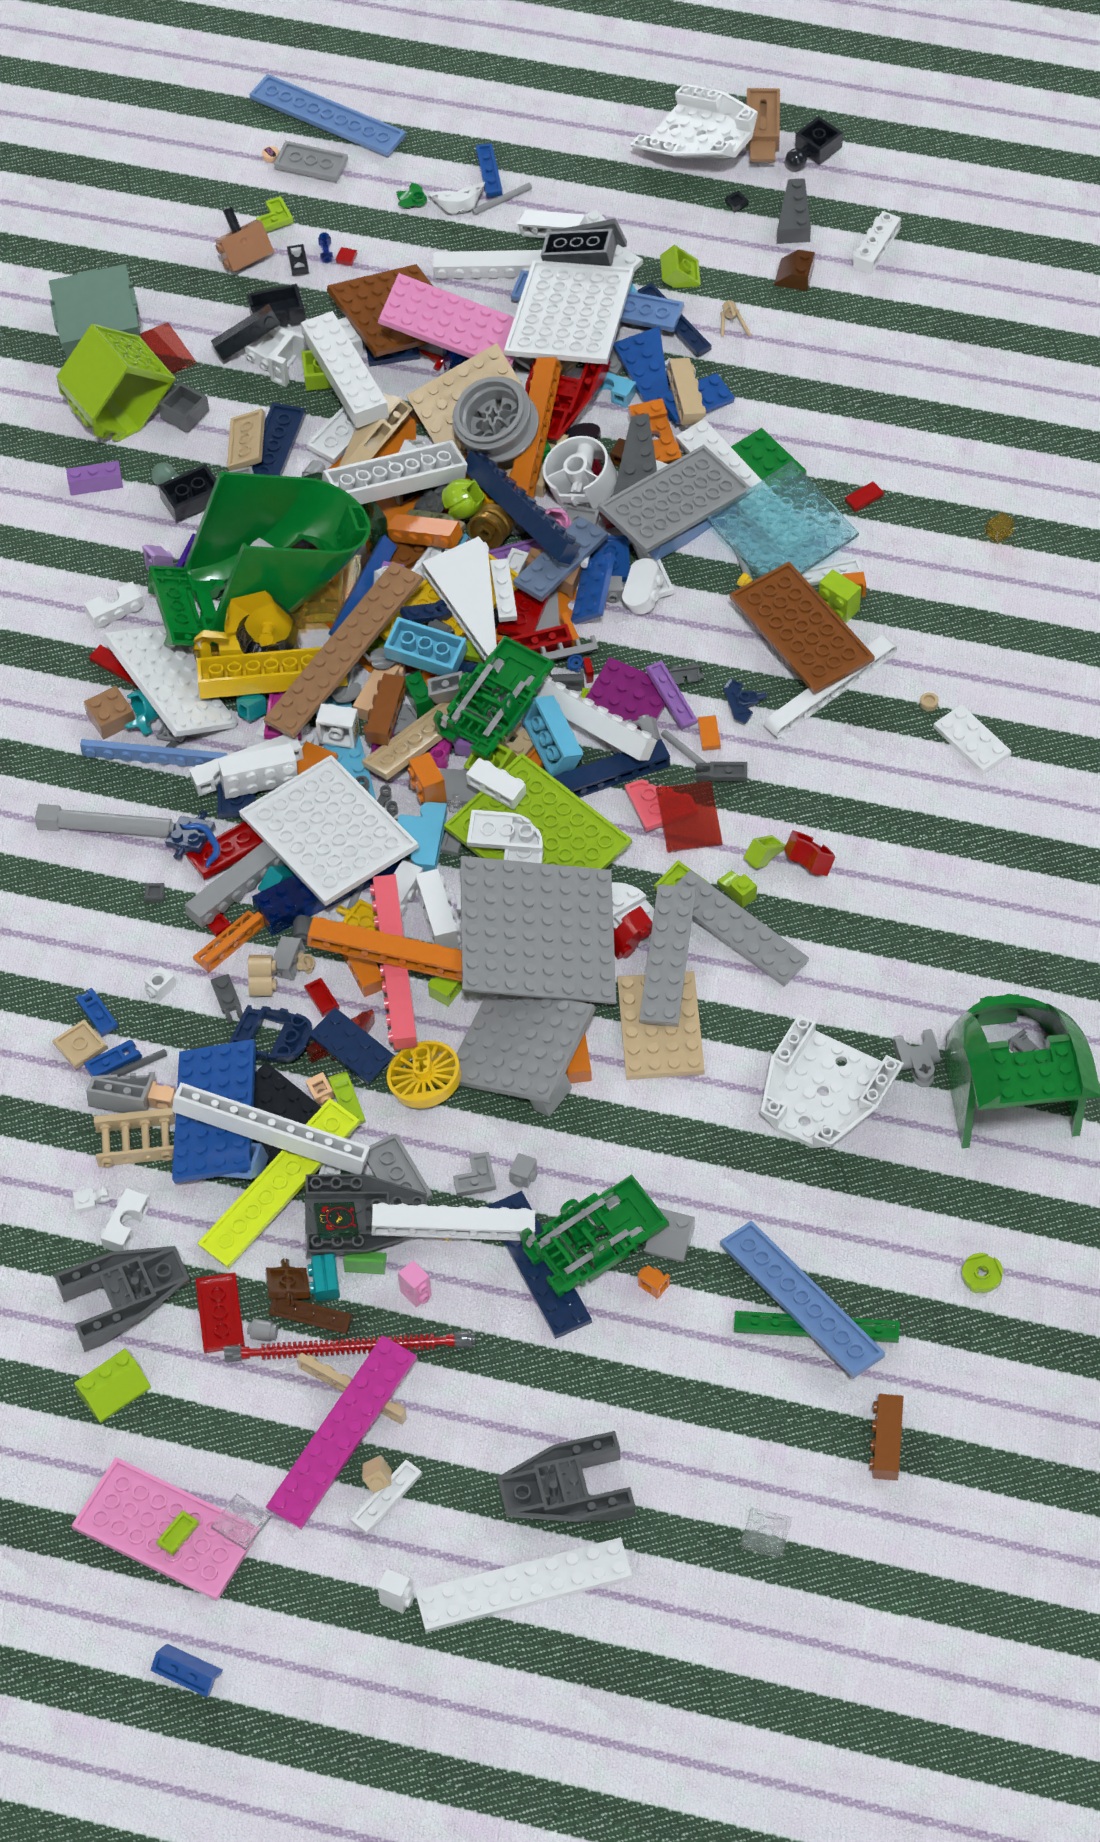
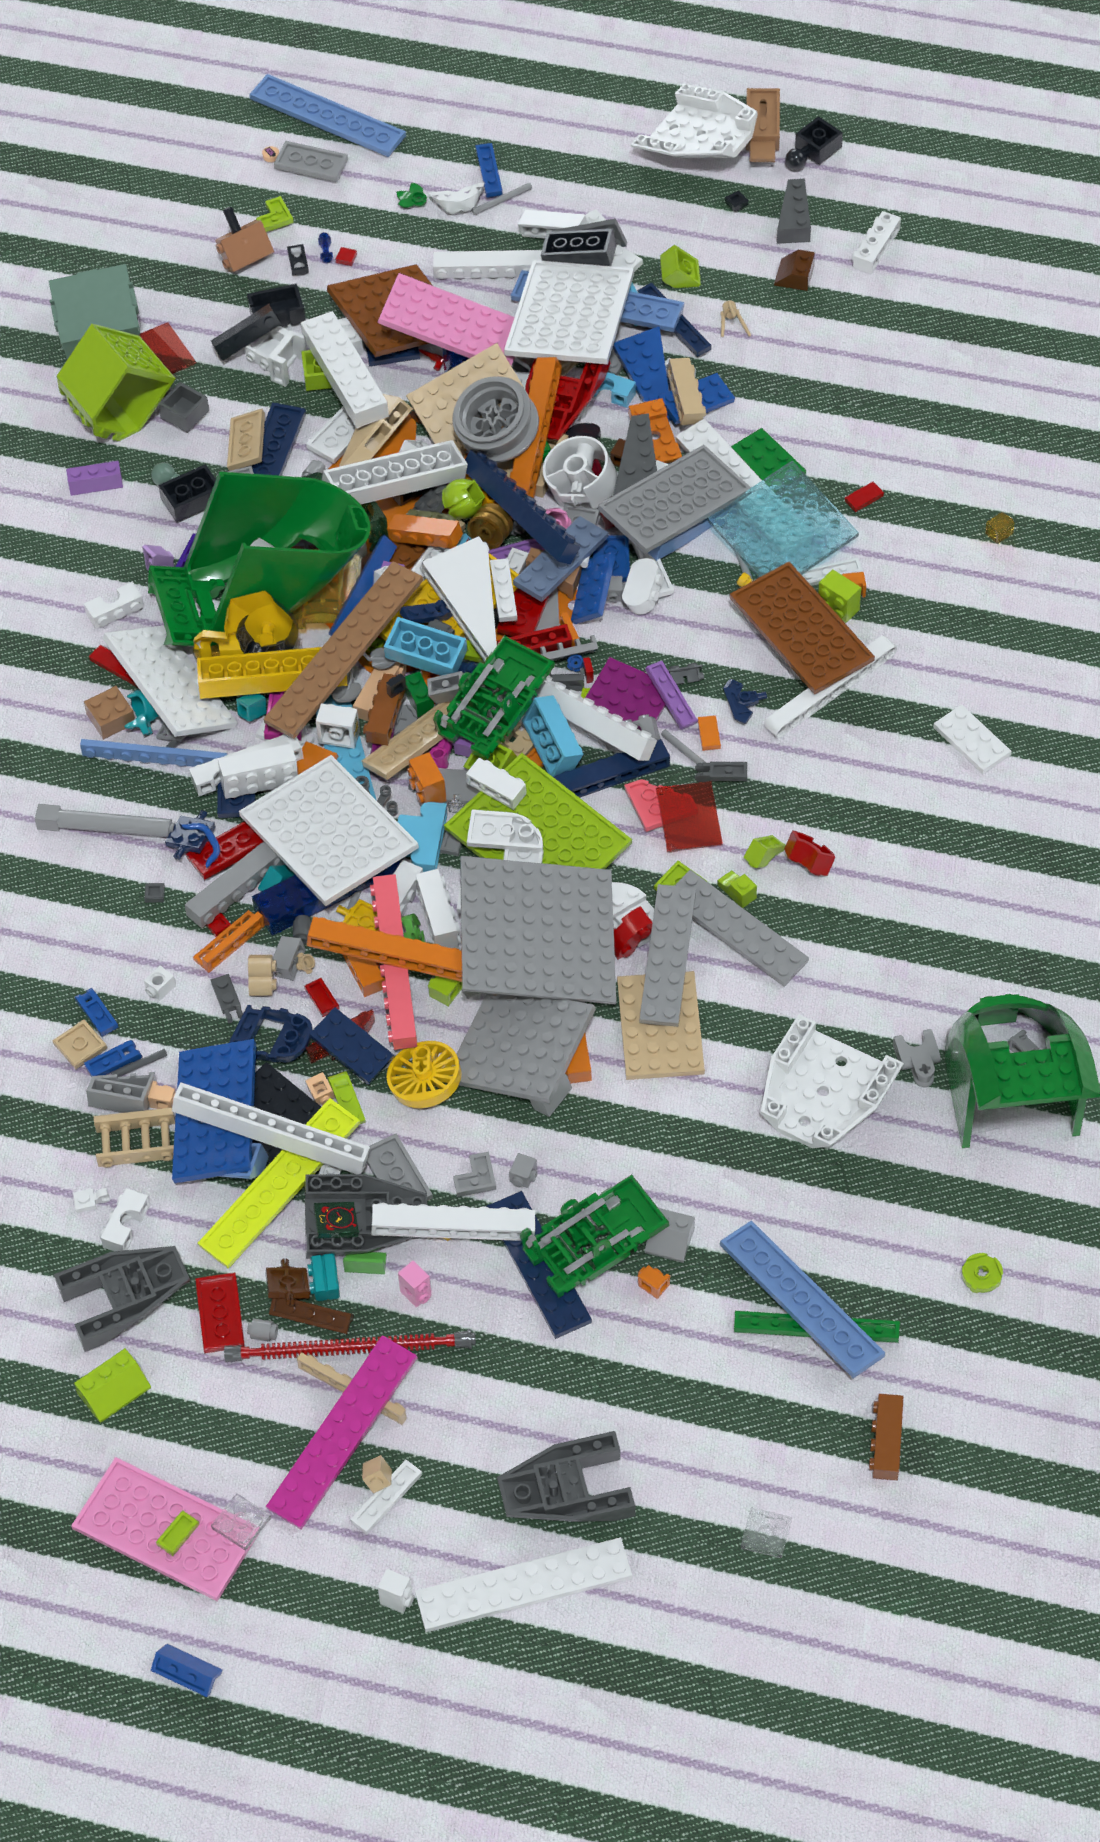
(396, 685): none -> black plate
(411, 924): none -> bright green plate
(929, 701): tan tile -> none

